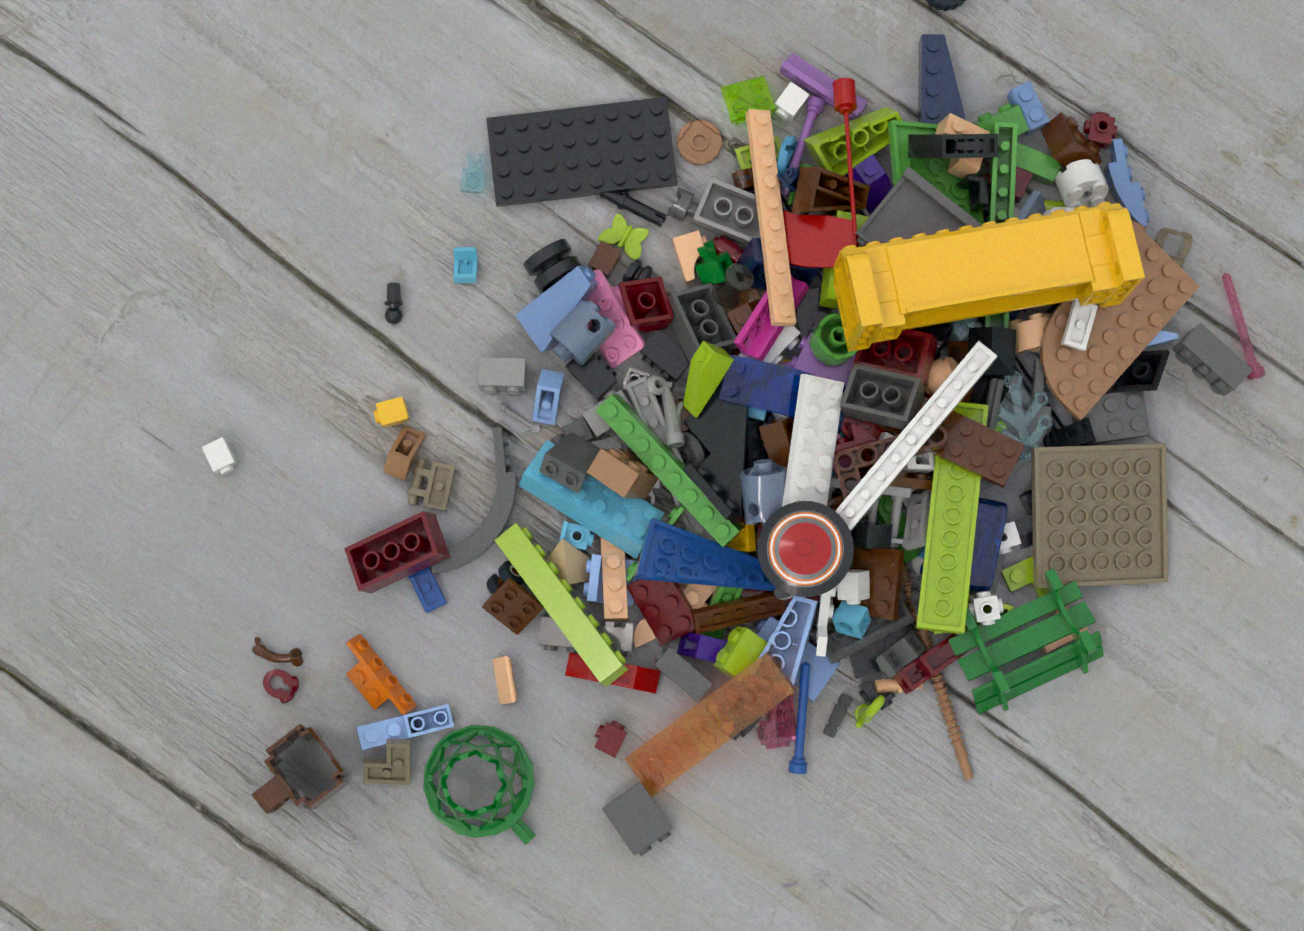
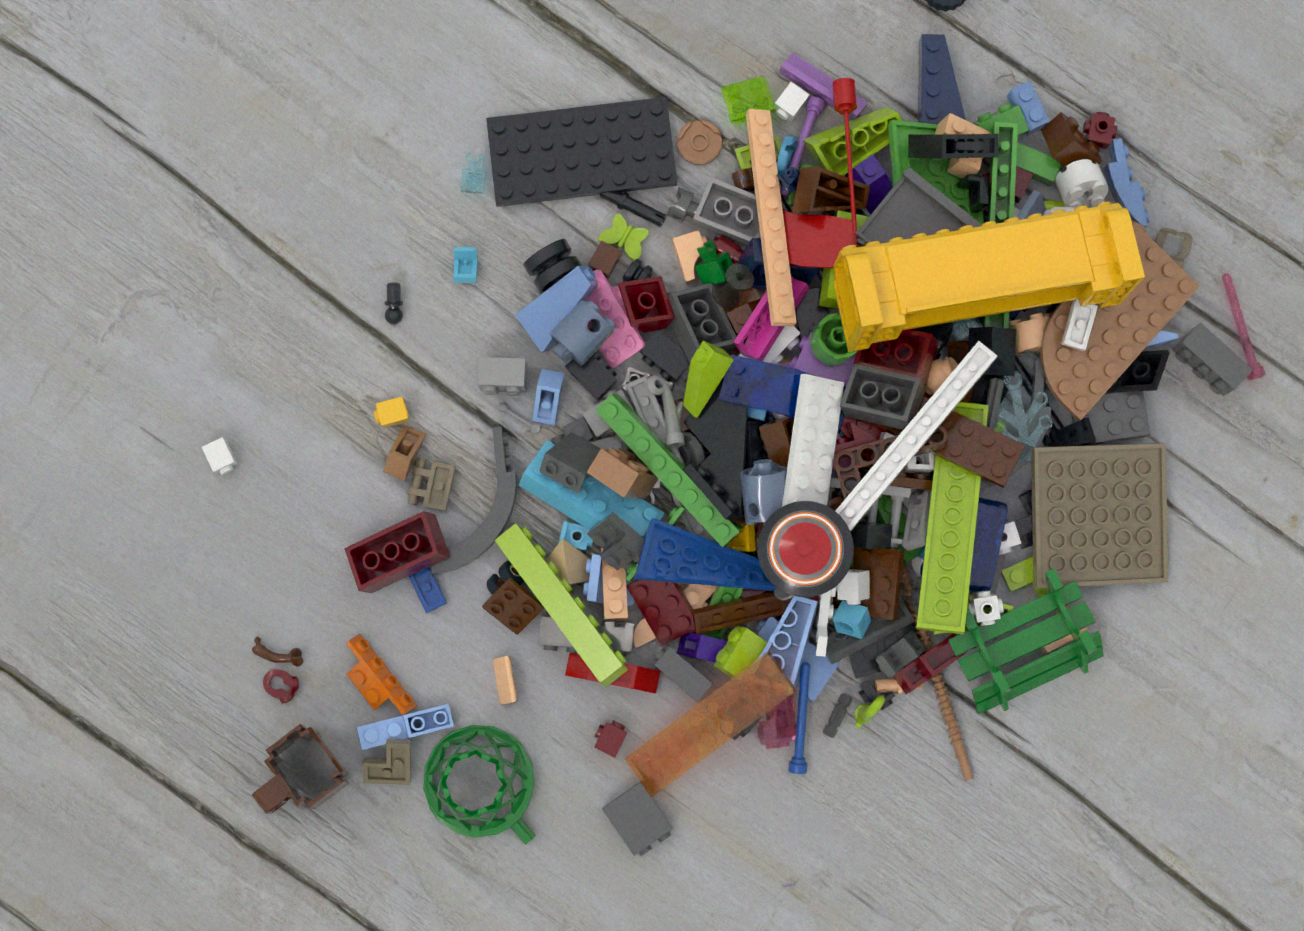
(619, 541): none -> dark grey plate

